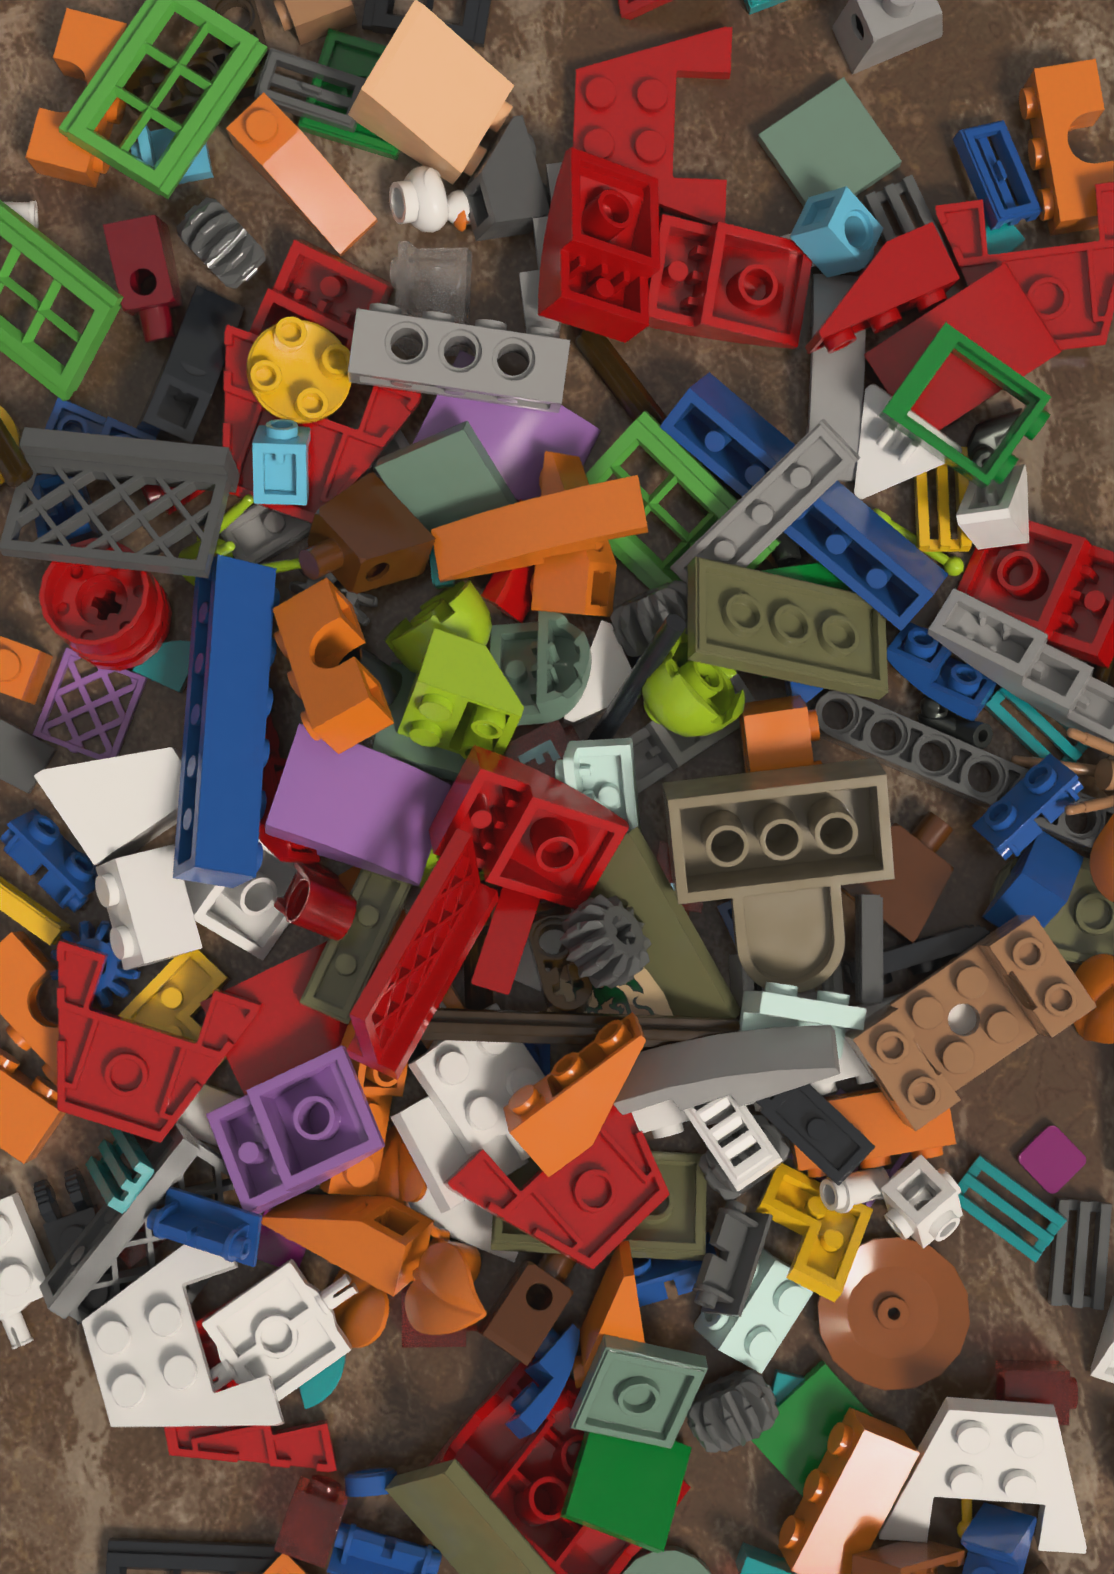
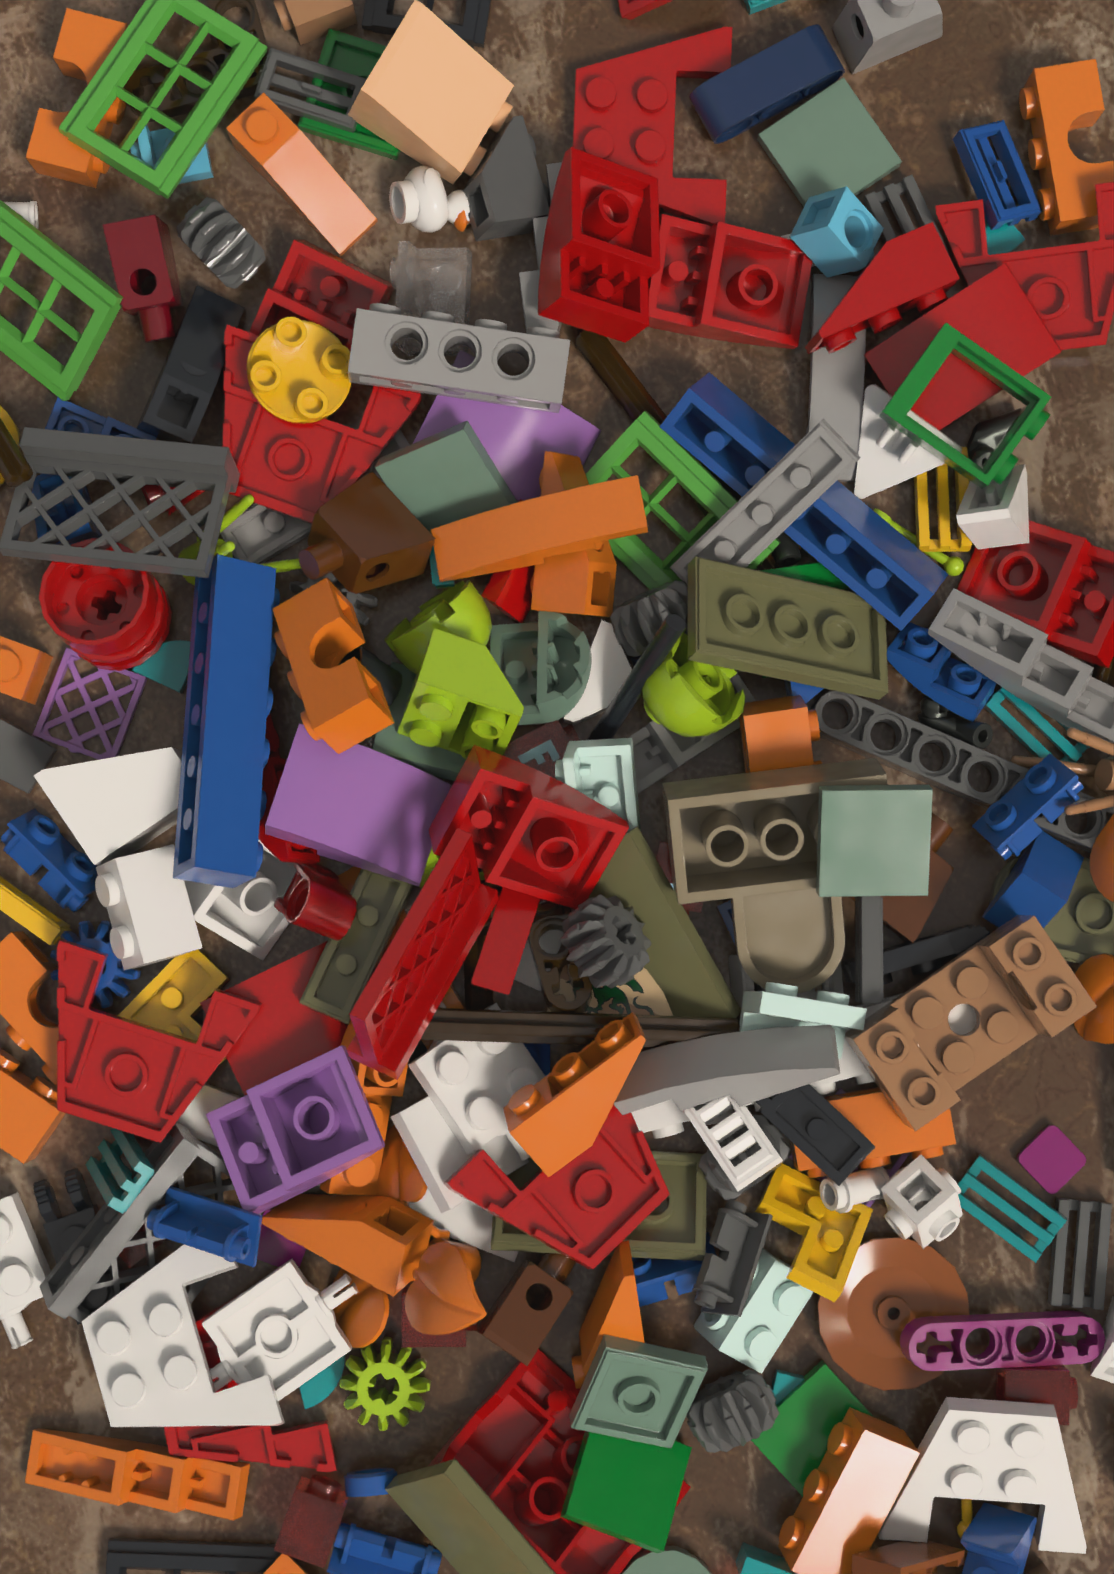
(136, 1473): none -> orange slope
(281, 463): medium azure bracket -> none
(380, 1401): none -> lime gear
(550, 1371): blue slope -> none
(766, 84): none -> dark blue beam
(873, 840): none -> sand green tile
(1002, 1345): none -> magenta beam

